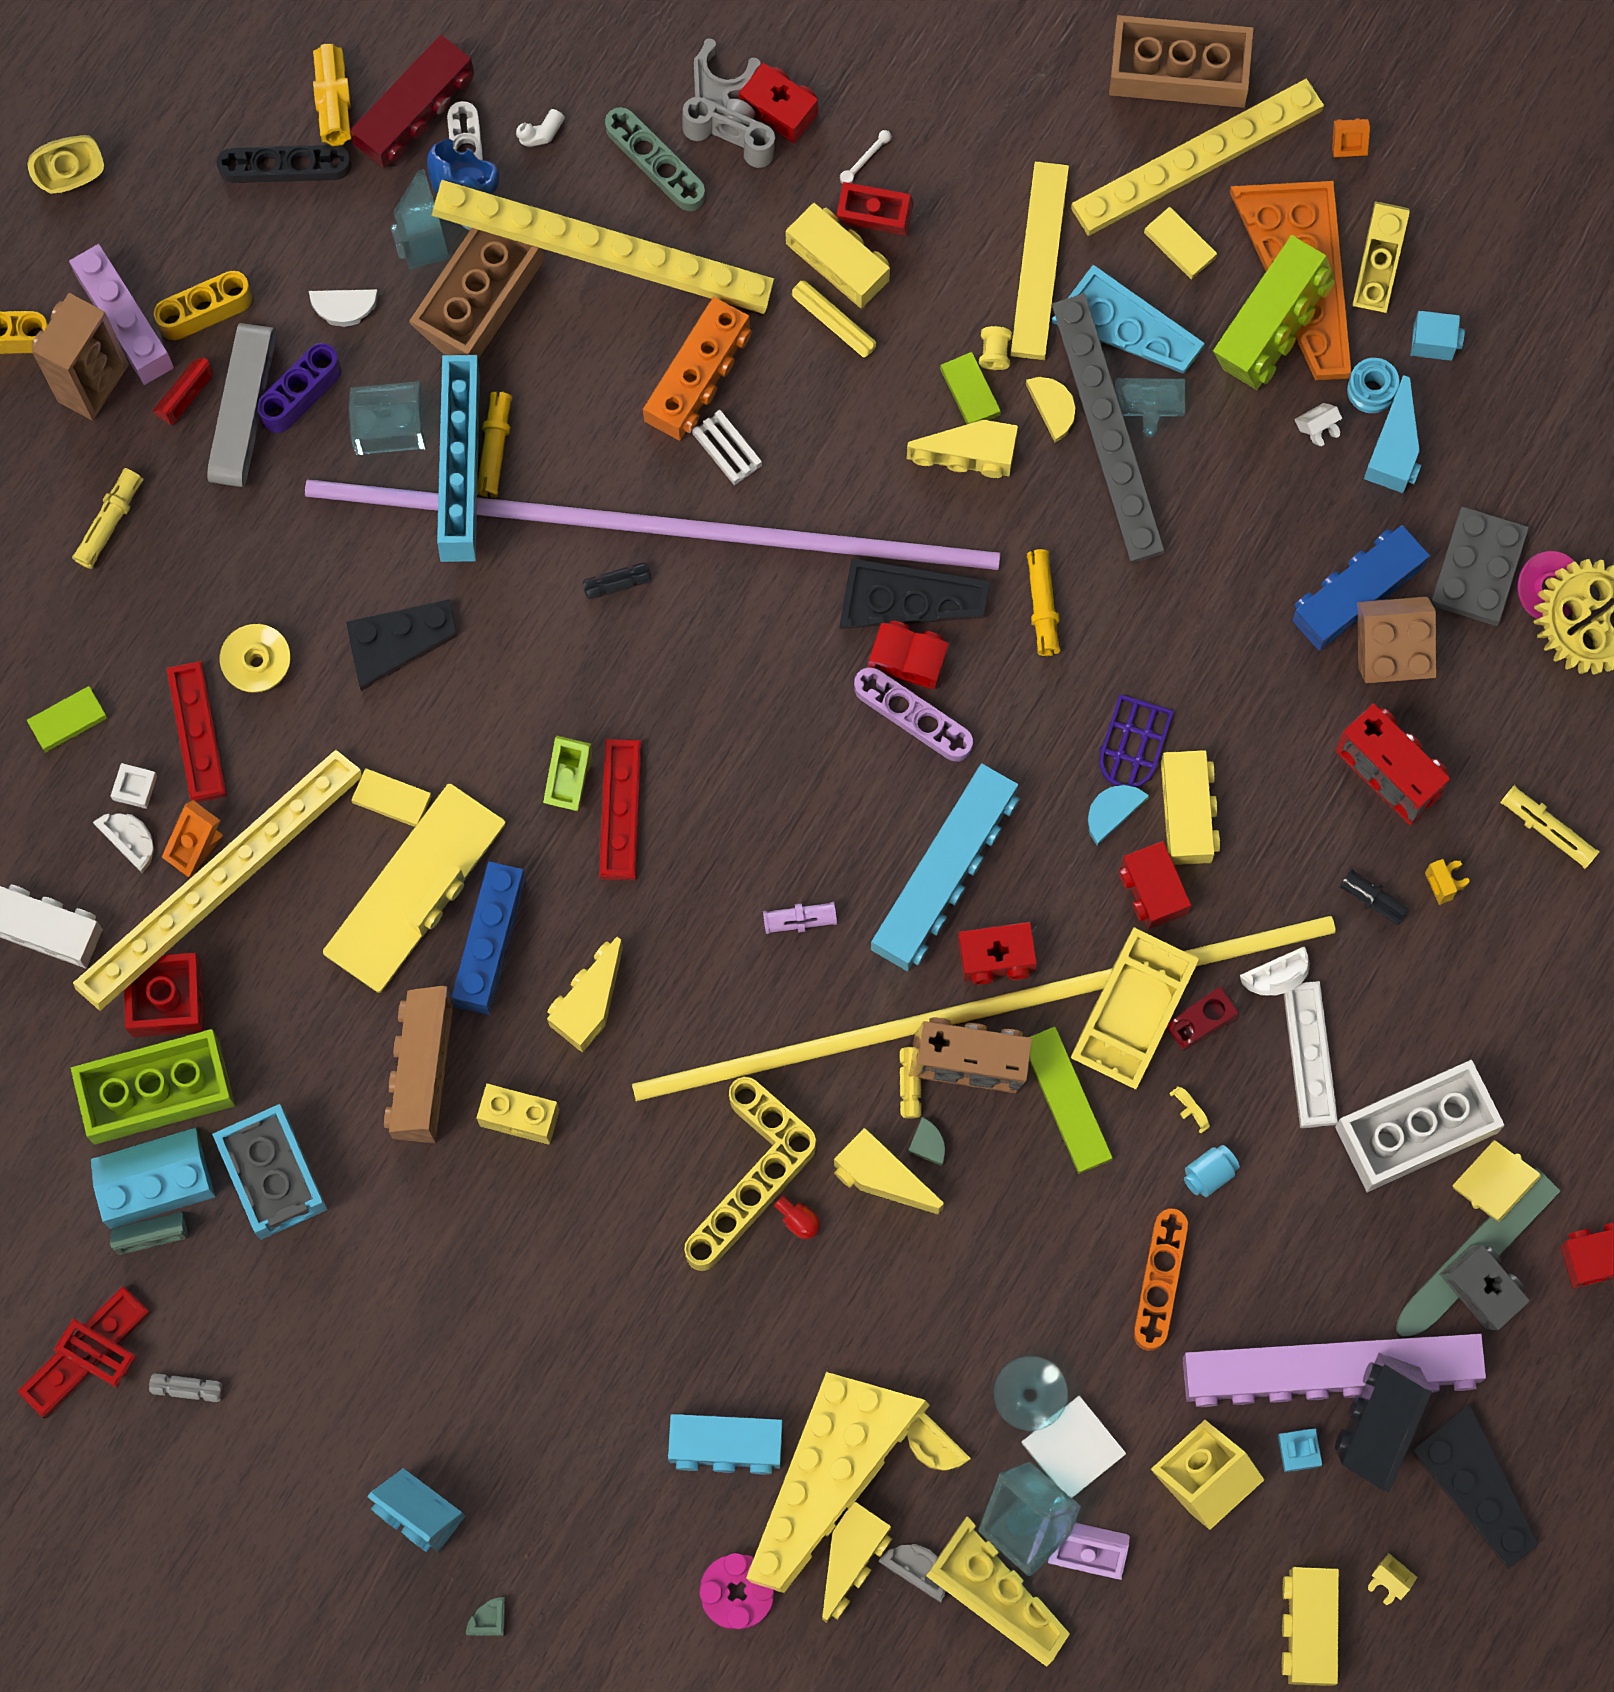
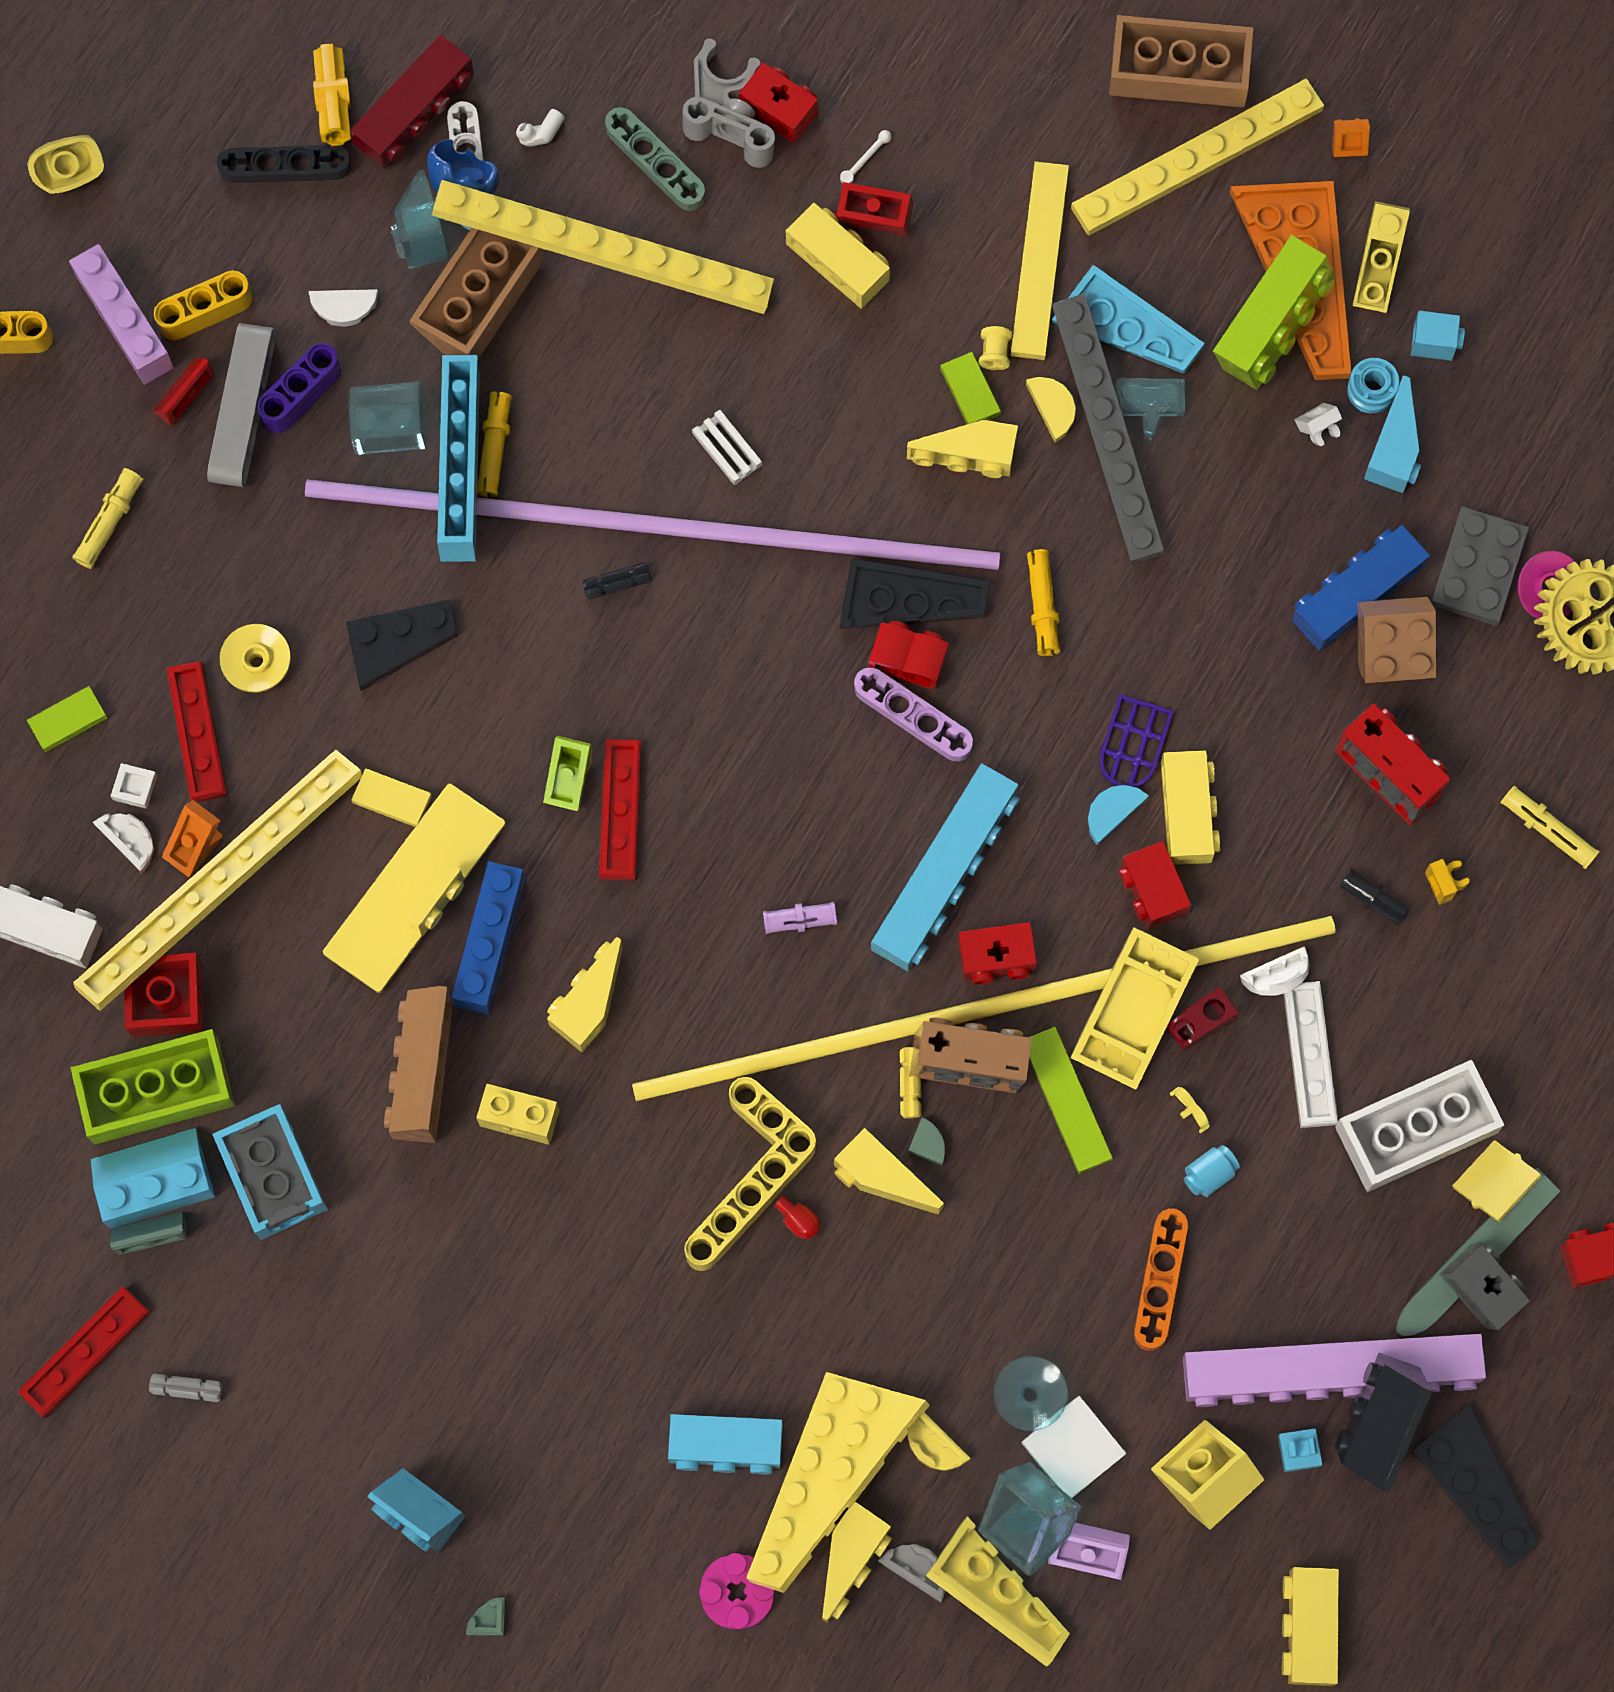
(80, 356): medium nougat brick -> none
(121, 1369): red tile -> none
(697, 368): orange brick -> none
(833, 318): light yellow axle -> none
(1180, 243): light yellow tile -> none
(1393, 1577): light yellow tile -> none

